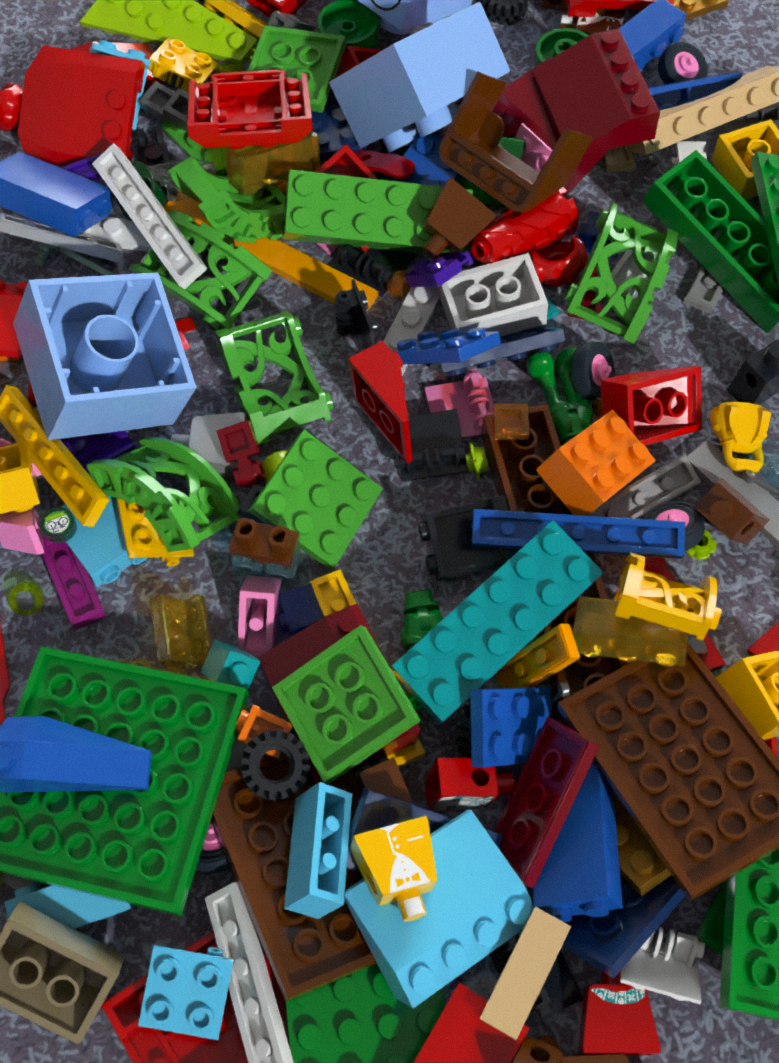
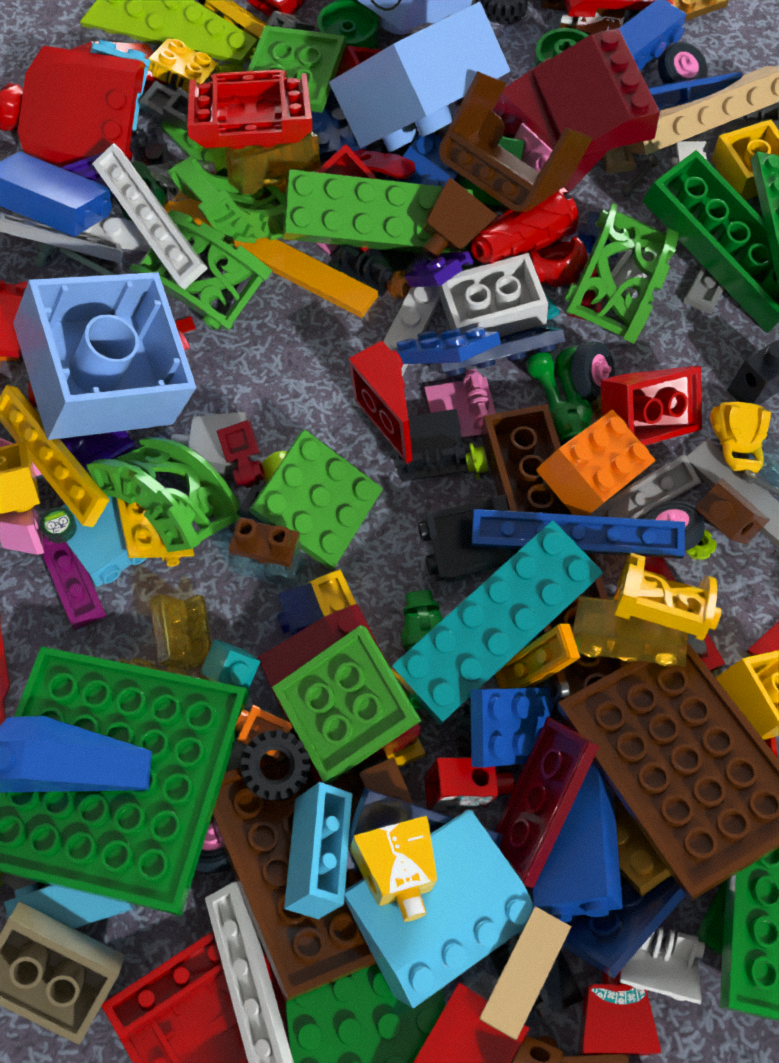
(28, 586): clear neon green piece -> none
(186, 991): medium azure hinge -> none
(239, 353): bright green fence -> none
(258, 613): bright pink slope -> none
(353, 317): black hinge -> none
(510, 421): clear orange plate -> none

